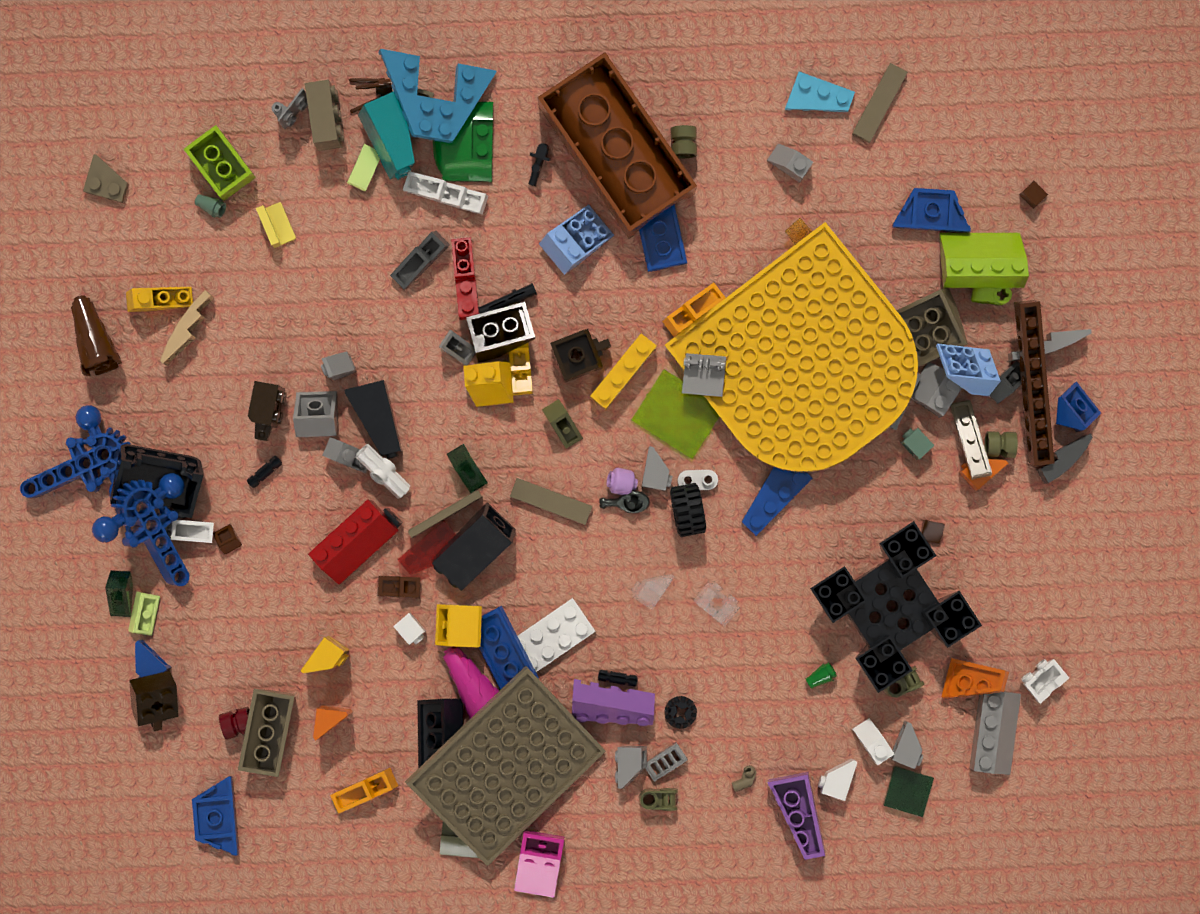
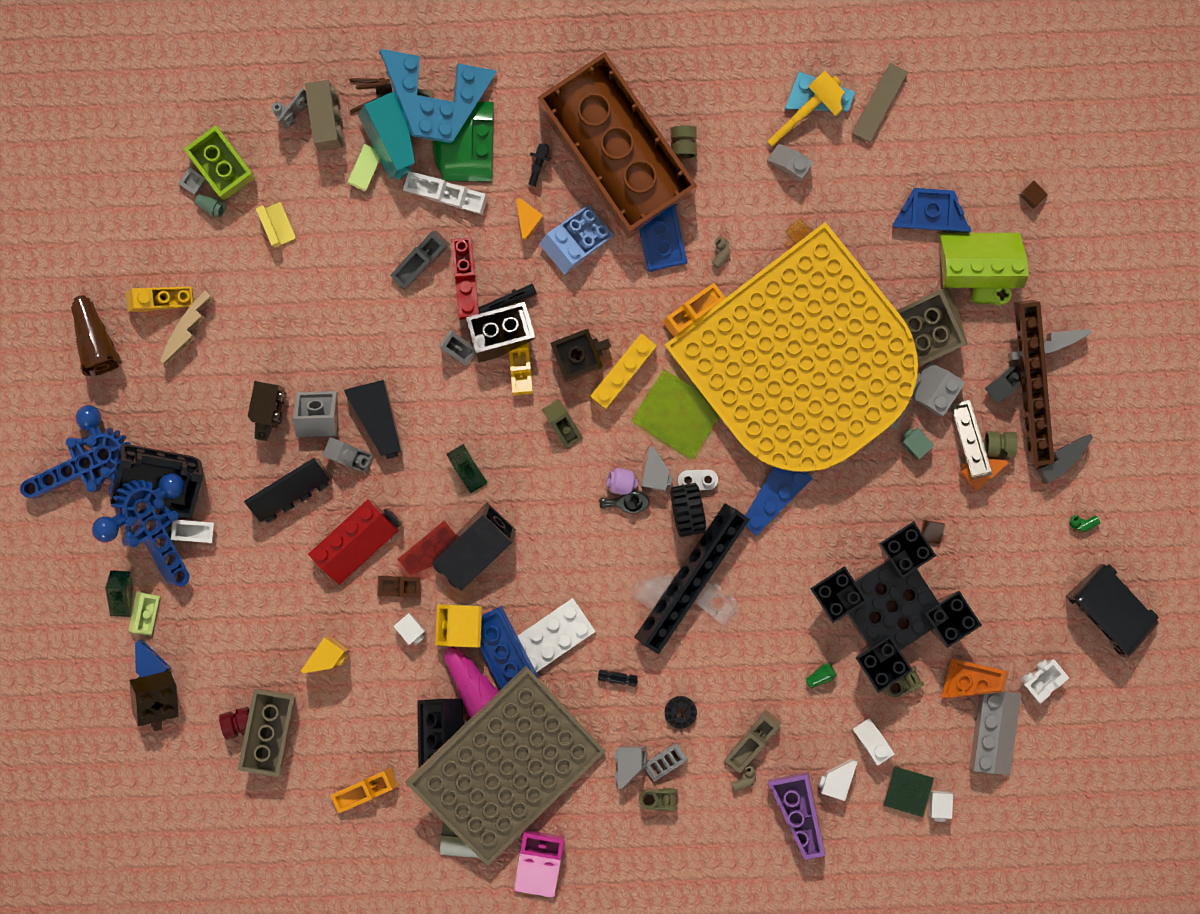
(104, 181): dark tan wing -> none
(192, 181): none -> light grey tile
(216, 817): blue wing -> none
(227, 539): reddish brown slope -> none
(262, 473): black axle -> none
(288, 490): none -> black slope
(327, 718): orange slope -> none
(338, 366): light grey slope -> none
(382, 471): white piece -> none
(444, 514): dark tan tile -> none
(489, 383): yellow slope -> none
(528, 218): none -> light orange slope
(551, 501): dark tan tile -> none
(612, 705): medium lavender wedge -> none
(691, 578): none -> black brick
(704, 375): light grey hinge -> none
(723, 252): none -> dark tan arm
(752, 741): none -> dark tan slope
(826, 91): none -> yellow piece
(907, 747): light grey slope -> none
(940, 805): none -> white brick
(970, 368): light blue slope -> none
(1076, 409): blue slope -> none
(1083, 525): none -> green arm
(1114, 609): none -> black windscreen

